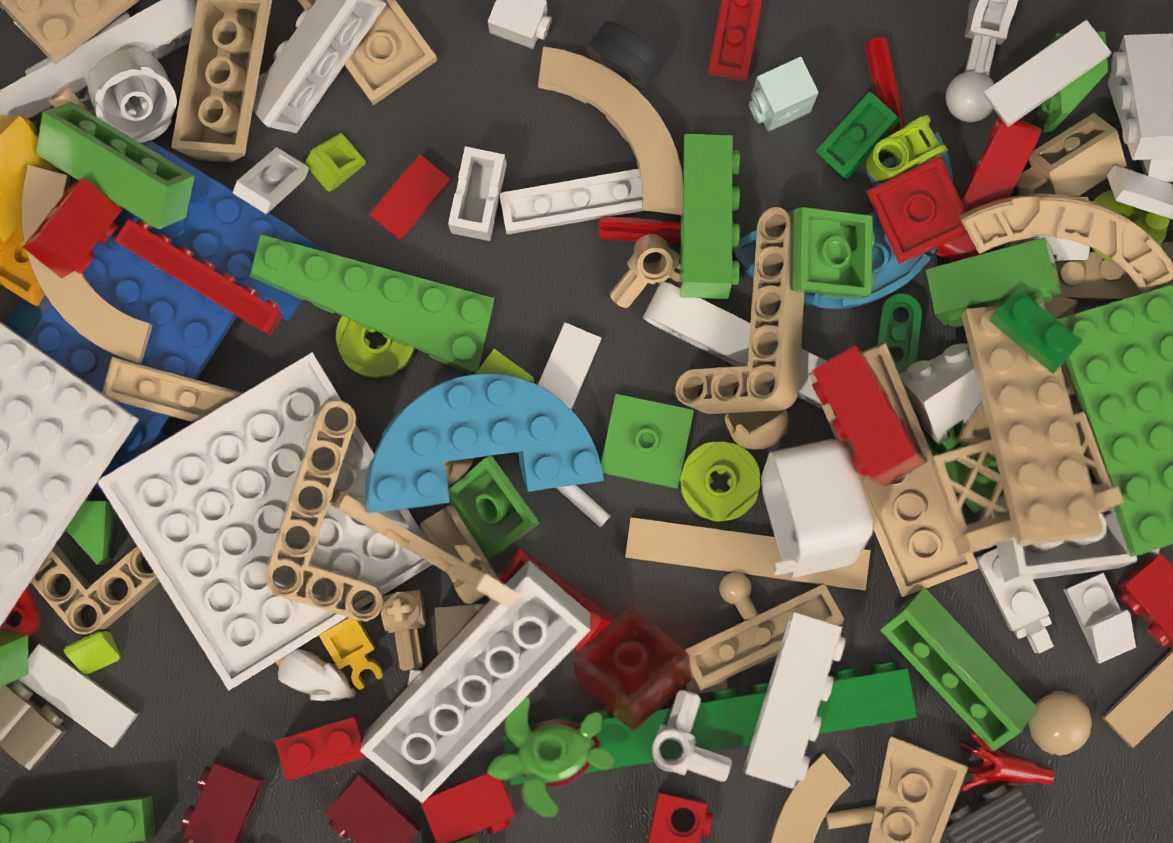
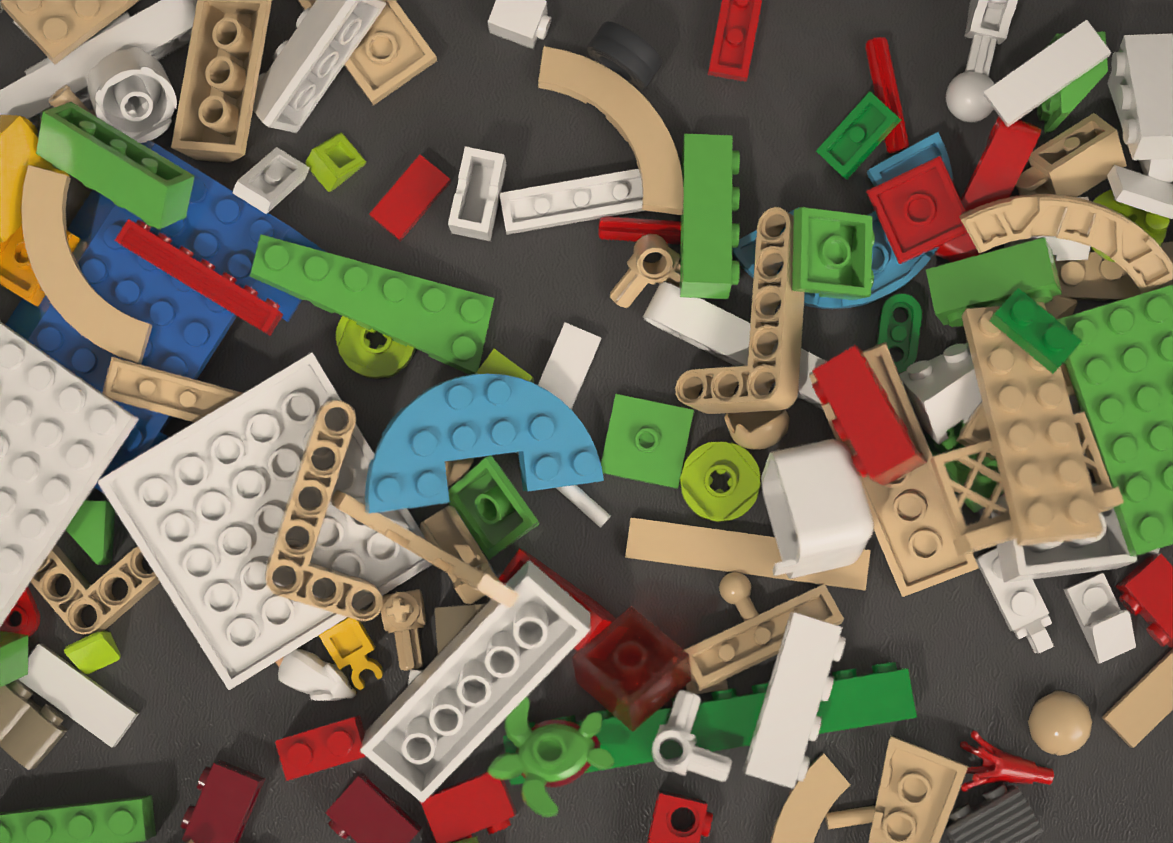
(73, 229): red brick -> none
(783, 94): light aqua brick -> none
(910, 148): lime piece -> none
(959, 669): bright green brick -> none

